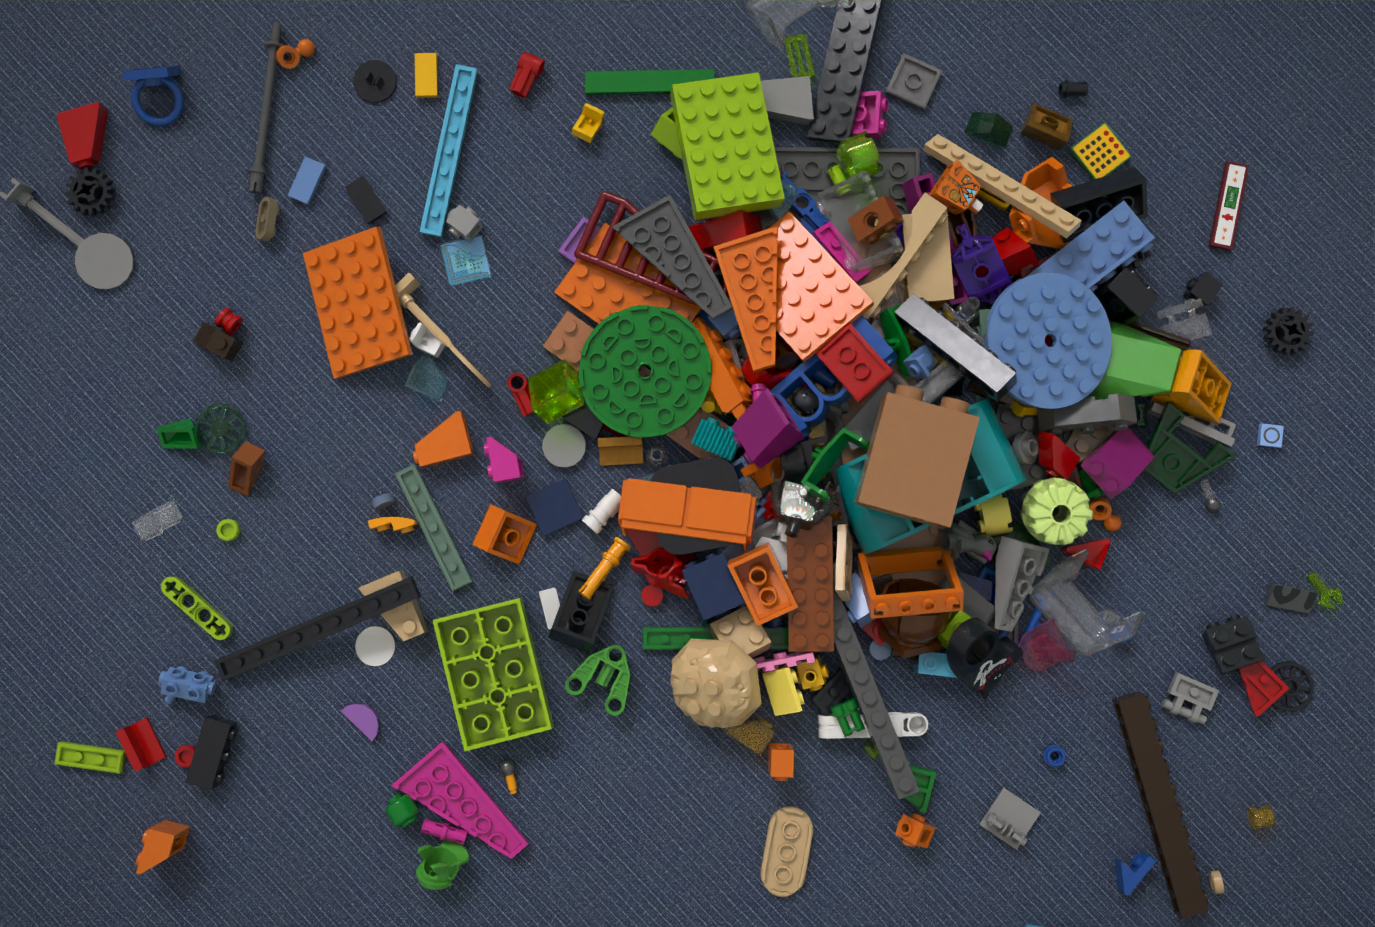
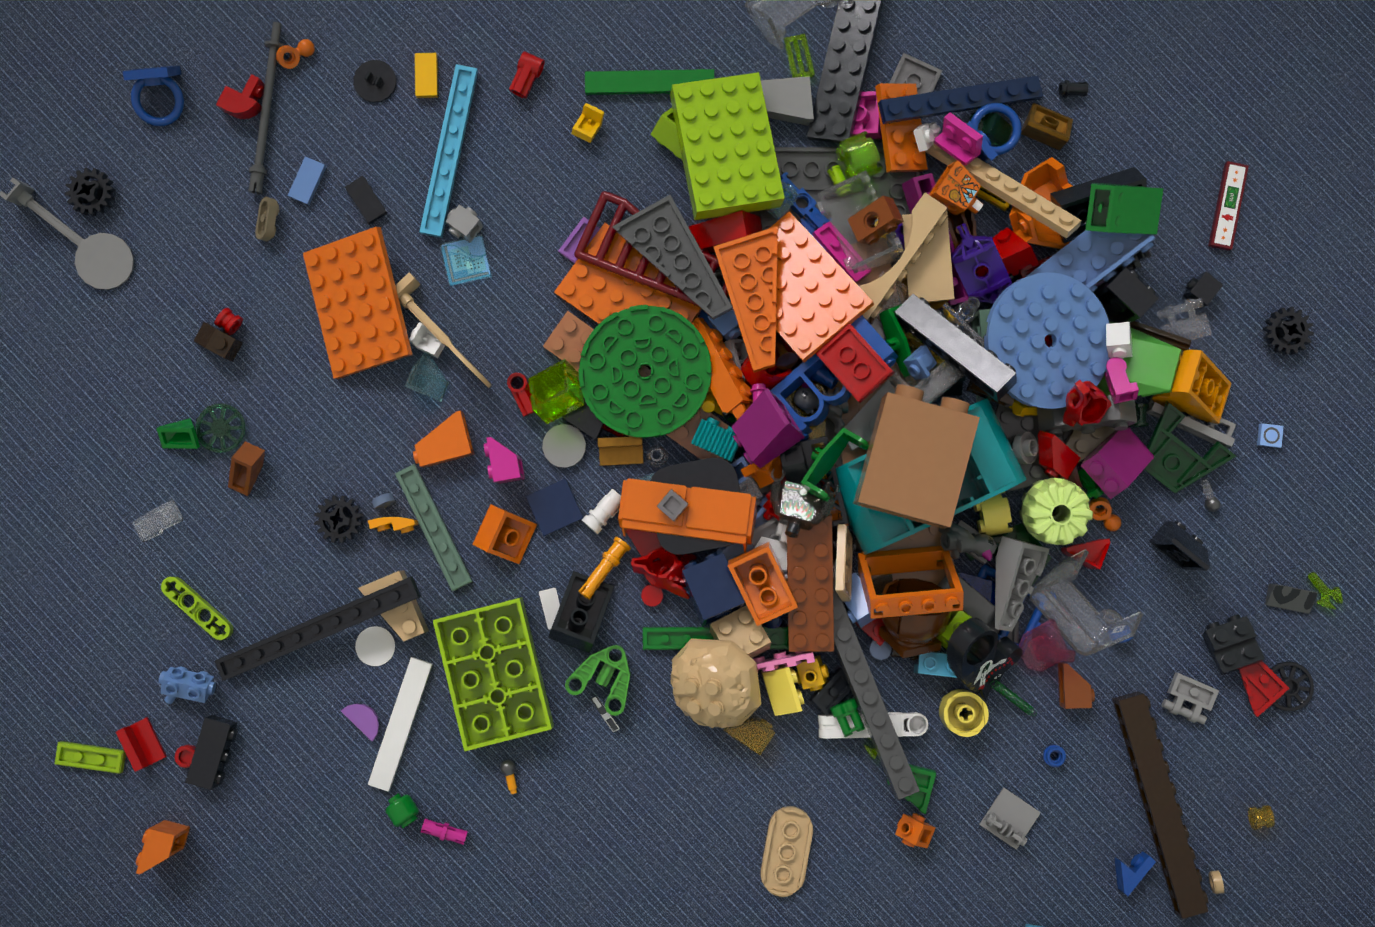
(83, 133): red slope -> none
(228, 530): lime tile -> none
(243, 104): none -> red brick
(337, 527): none -> black gear
(400, 724): none -> white tile
(440, 864): bright green helmet -> none
(454, 794): dark pink wing -> none
(606, 716): none -> sticker
(672, 505): none -> flat silver plate
(780, 761): orange brick -> none
(898, 137): none -> orange plate
(925, 135): none -> white plate
(959, 99): none -> dark blue plate
(959, 140): none -> dark pink bracket
(972, 721): none -> light yellow brick
(989, 152): none -> blue tile
(1018, 698): none -> green piece
(1073, 689): none -> dark orange slope
(1085, 404): none -> red piece
(1100, 152): yellow tile -> none
(1118, 382): none -> dark pink leg
(1119, 340): none -> white brick
(1124, 209): none -> green slope
(1181, 547): none -> black slope

